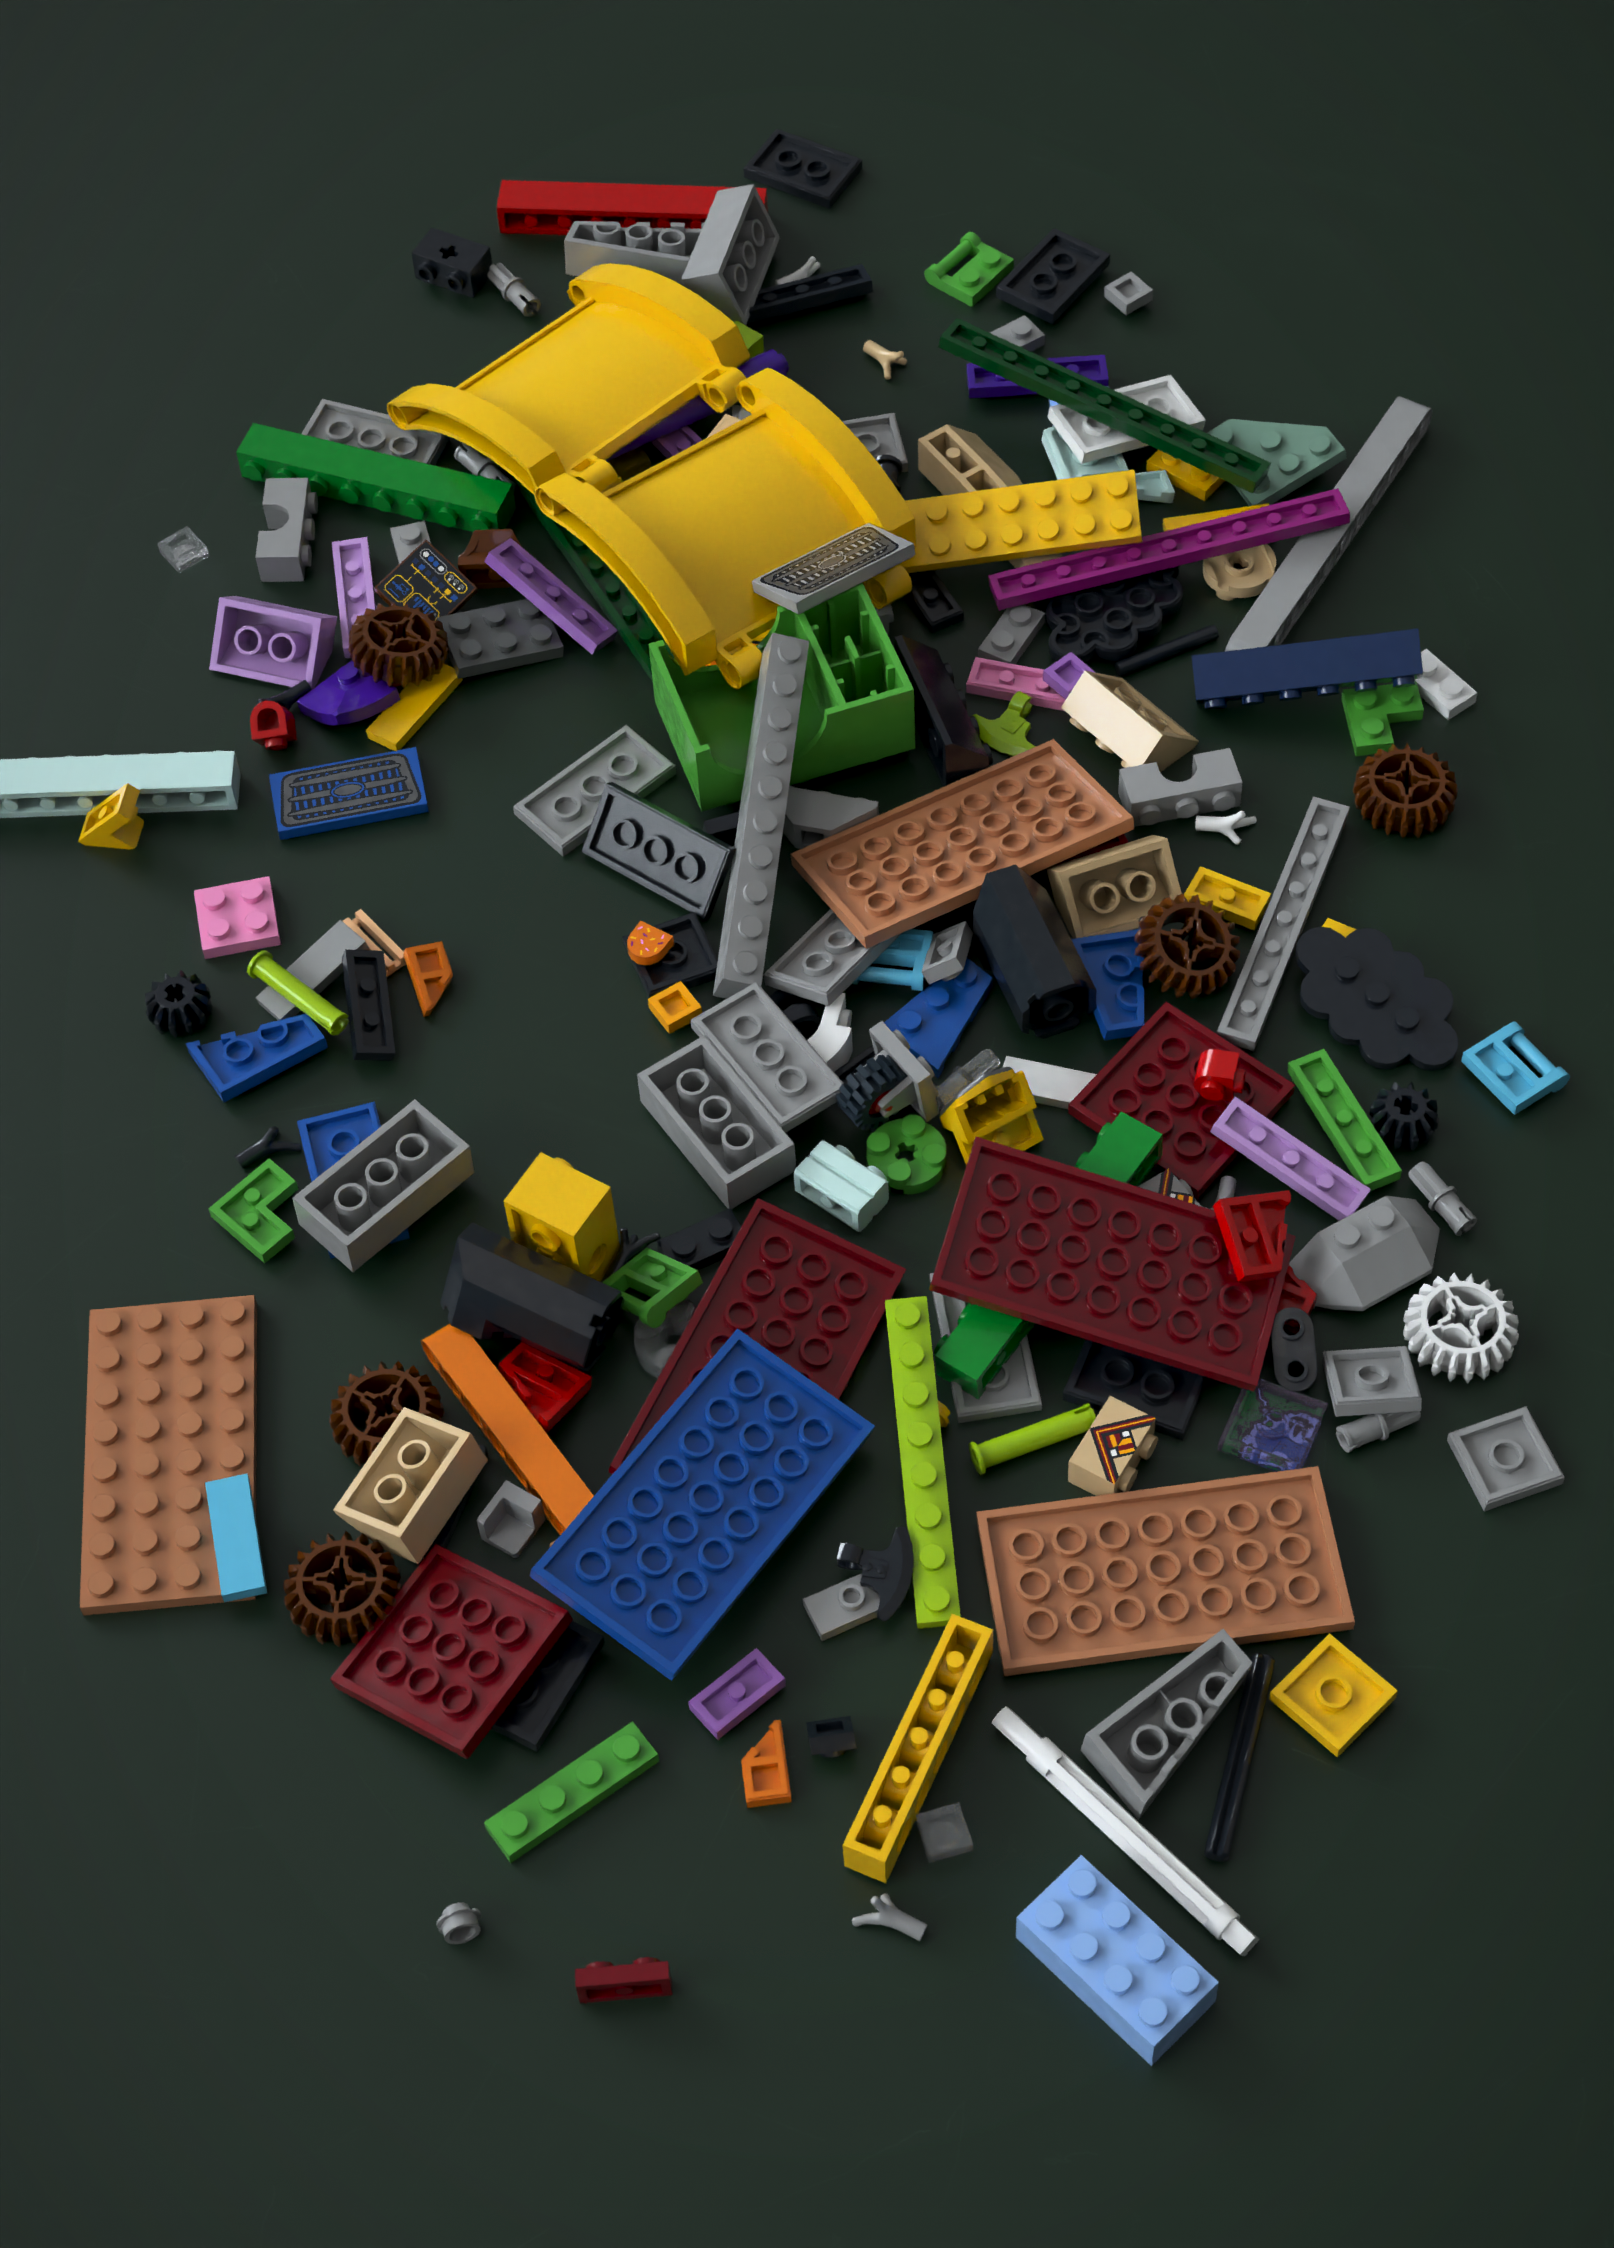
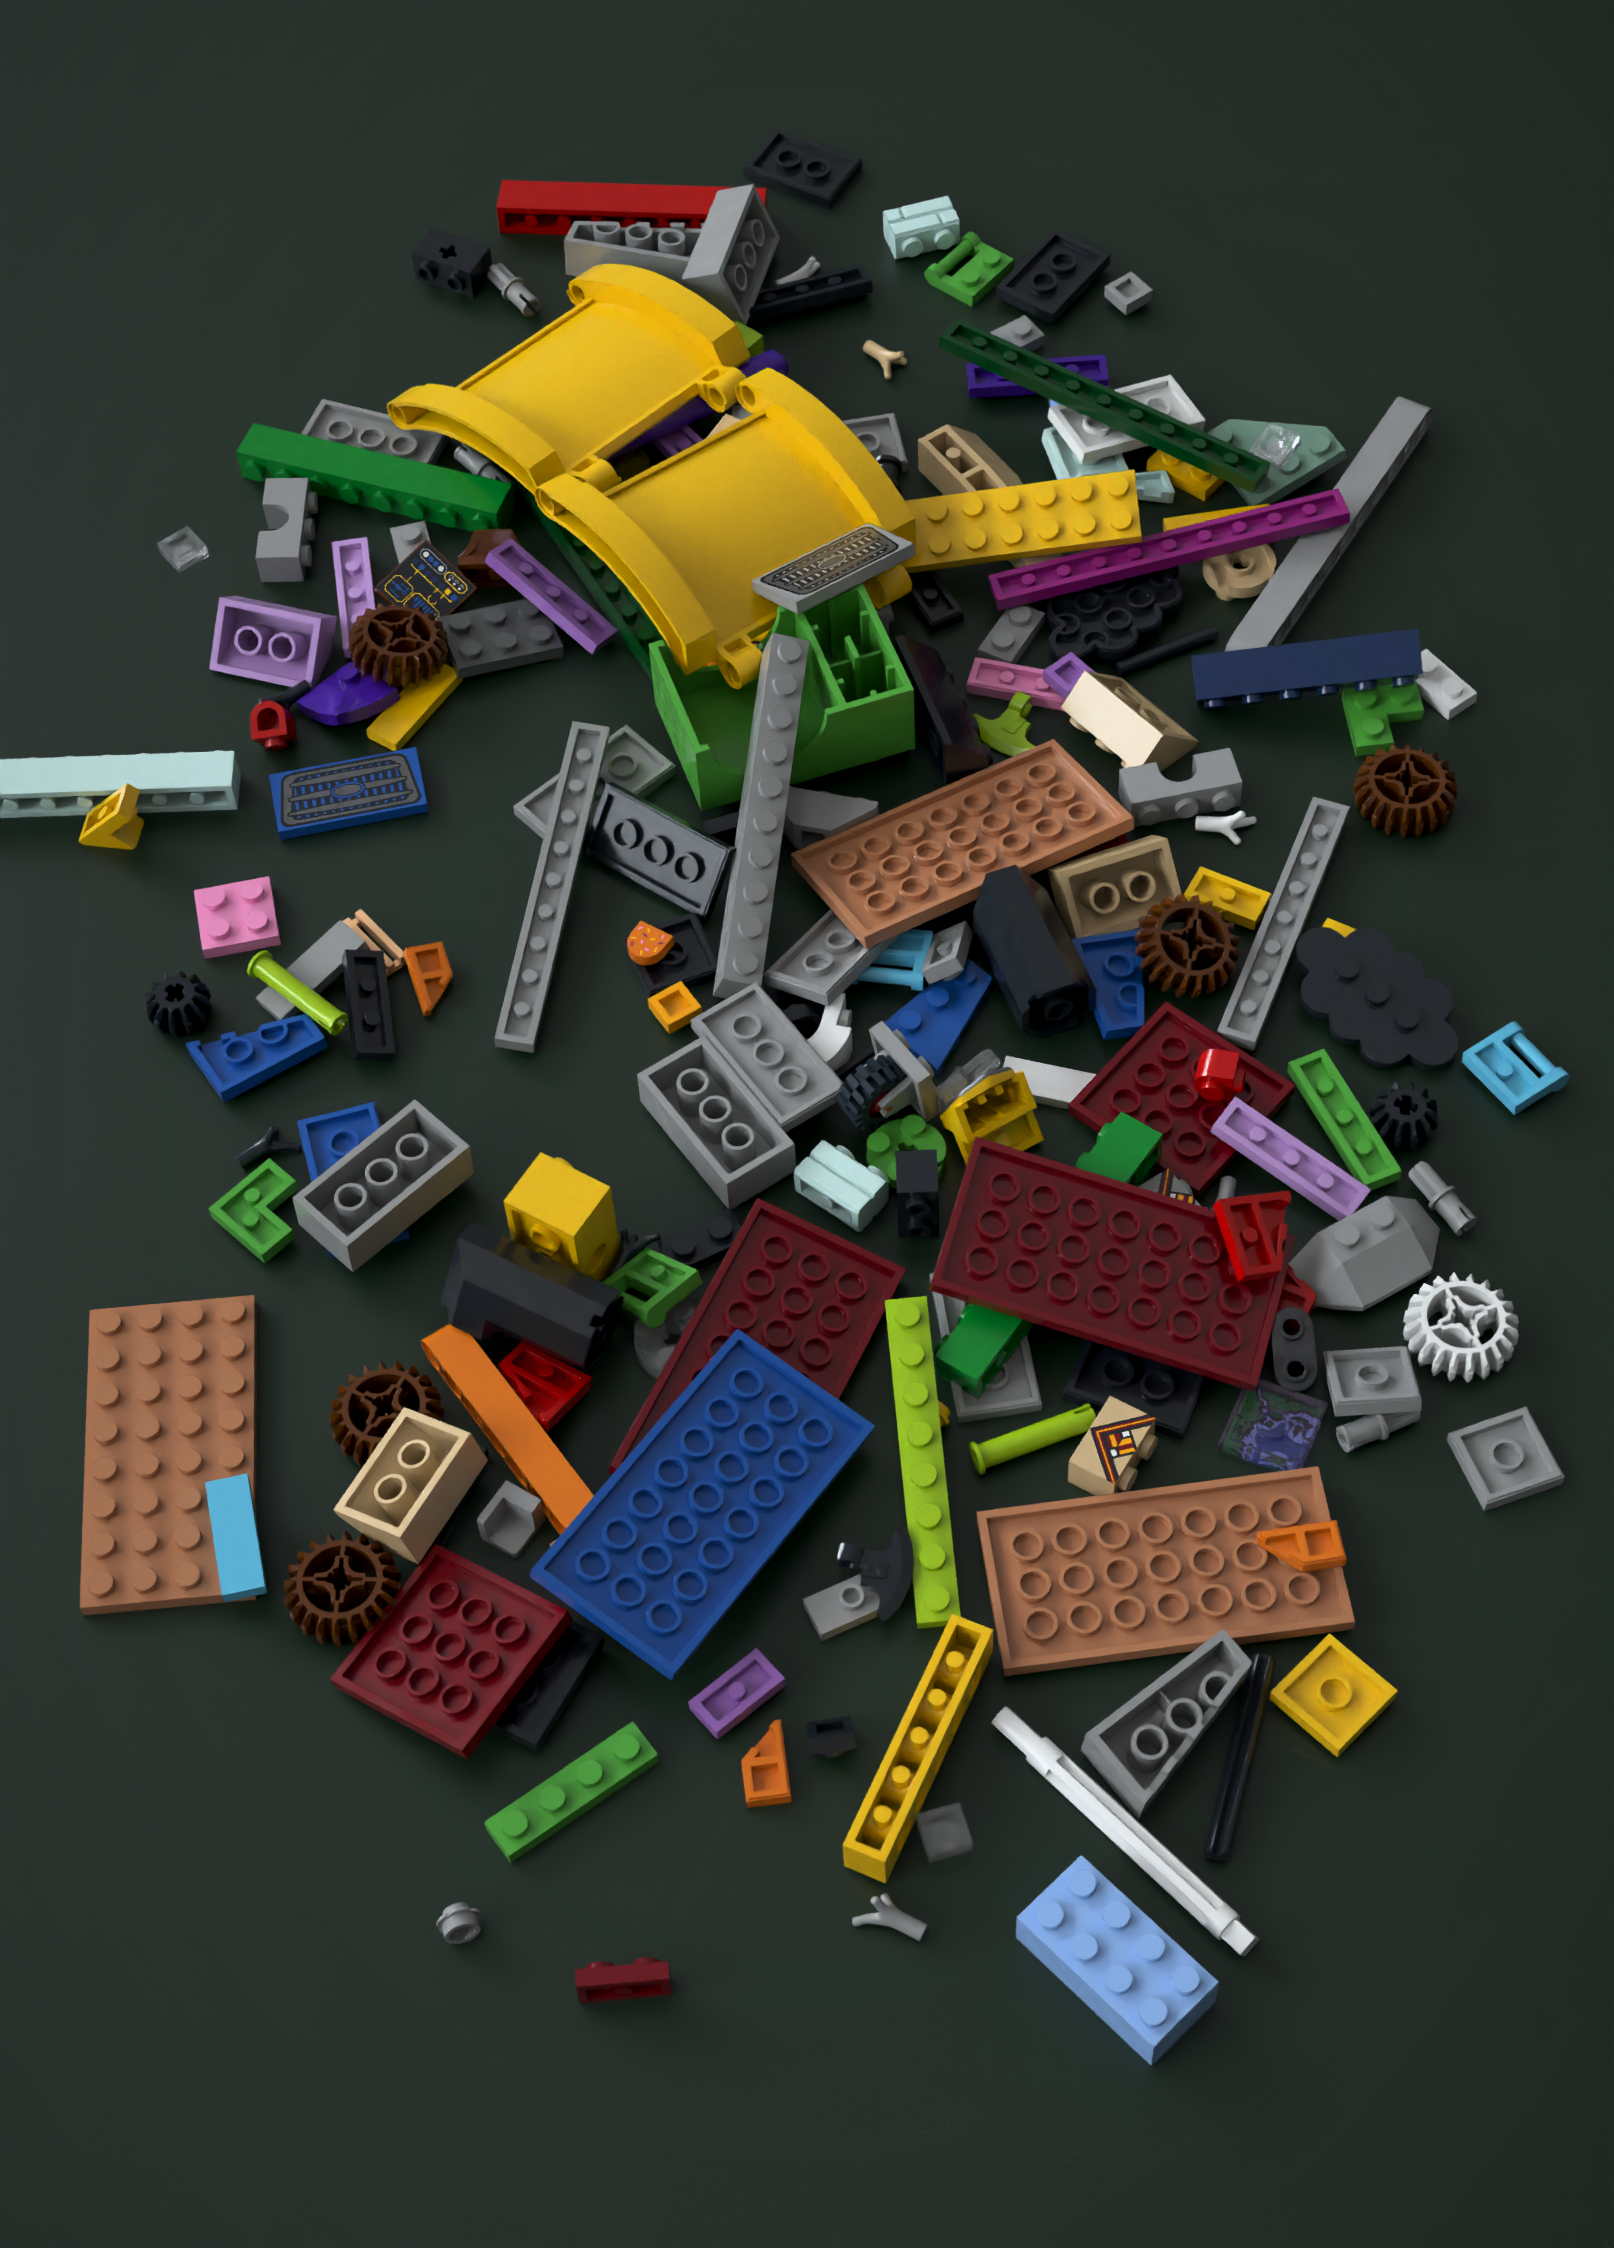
(552, 888): none -> light grey plate
(917, 1193): none -> black brick
(921, 227): none -> light aqua brick
(1276, 445): none -> clear plate
(1306, 1546): none -> orange tile

